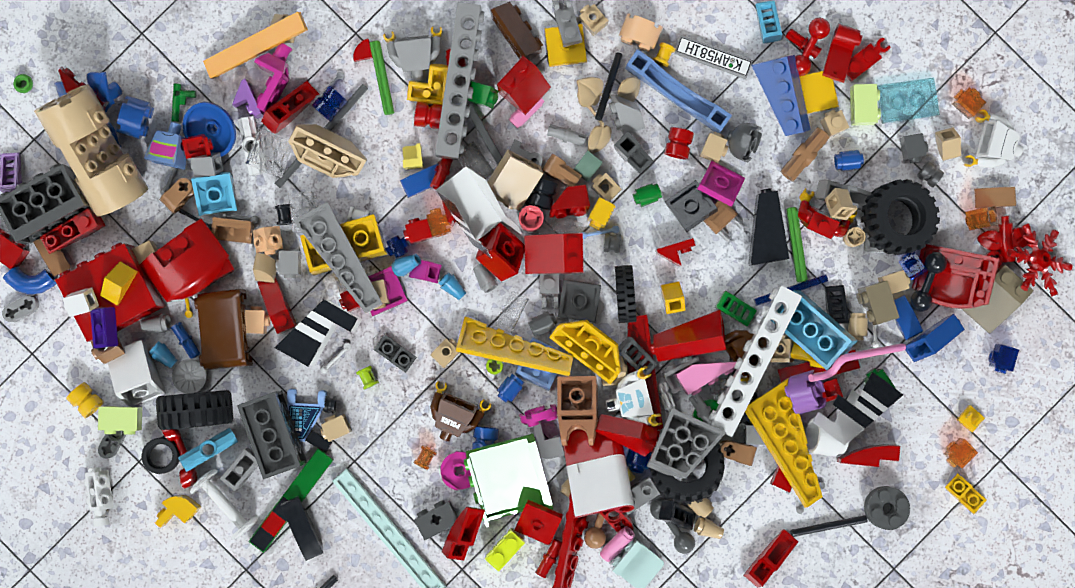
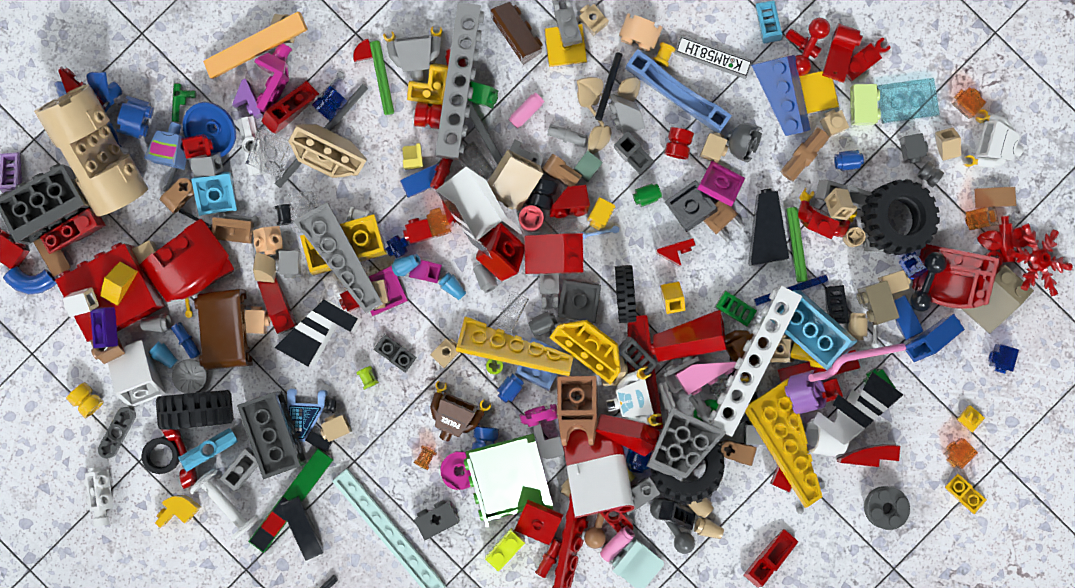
(17, 305): light grey beam -> none
(19, 79): bright green plate -> none
(119, 419): yellowish green brick -> none
(346, 347): white hinge -> none
(463, 533): red slope -> none
(523, 85): red slope -> none
(612, 243): dark grey wheel -> none
(613, 188): tan brick -> none
(829, 526): black bar -> none

